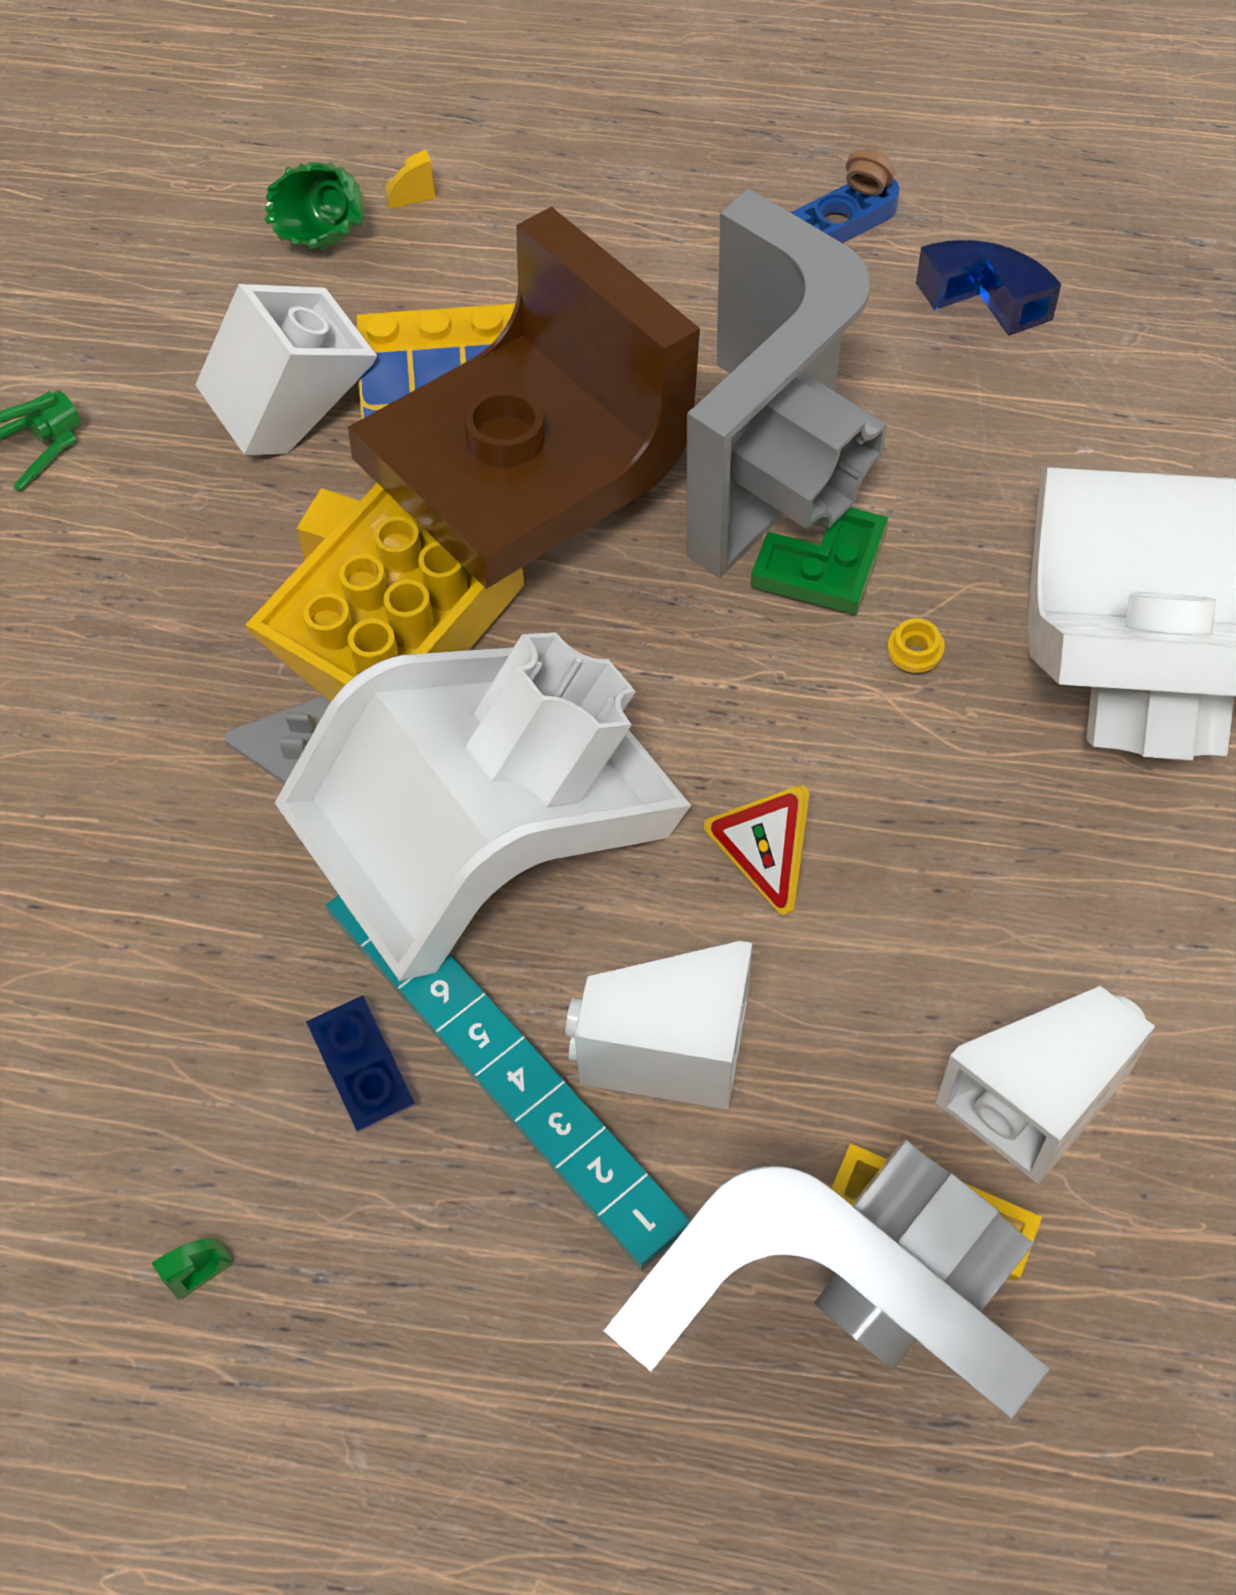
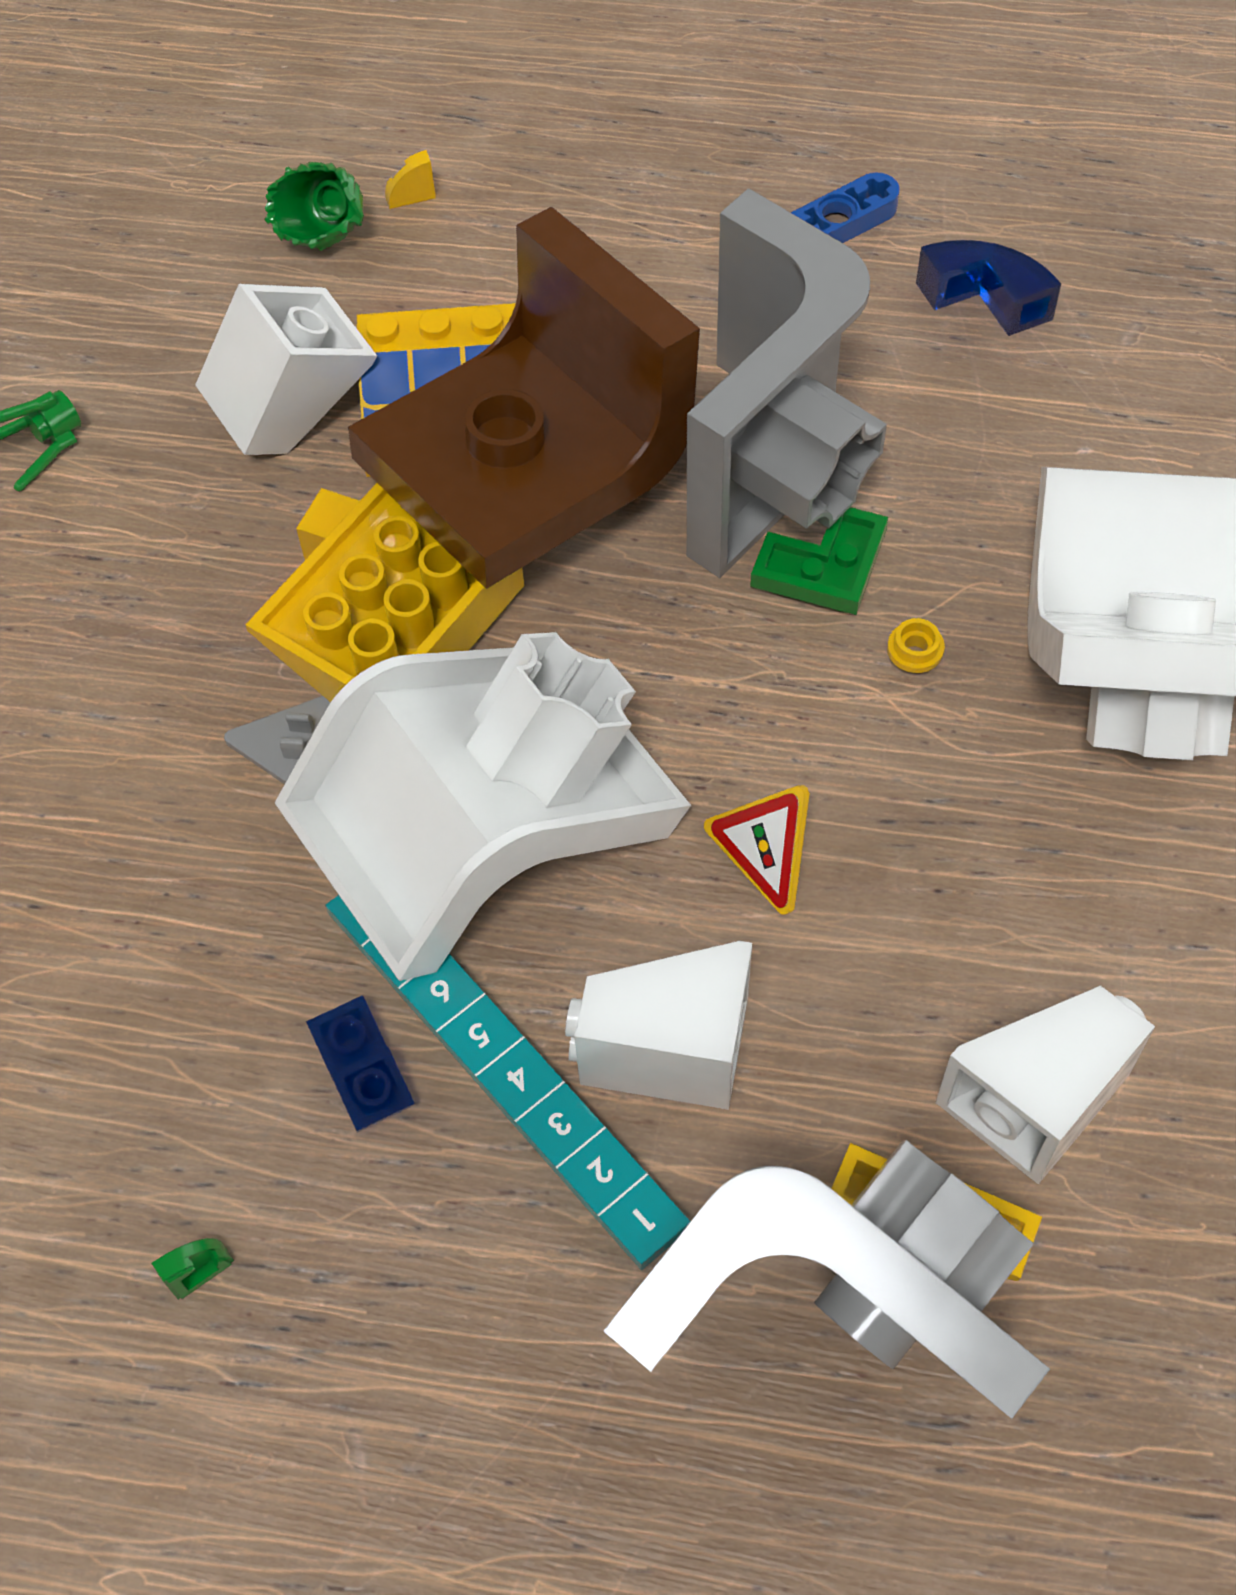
(869, 171): medium nougat plate -> none

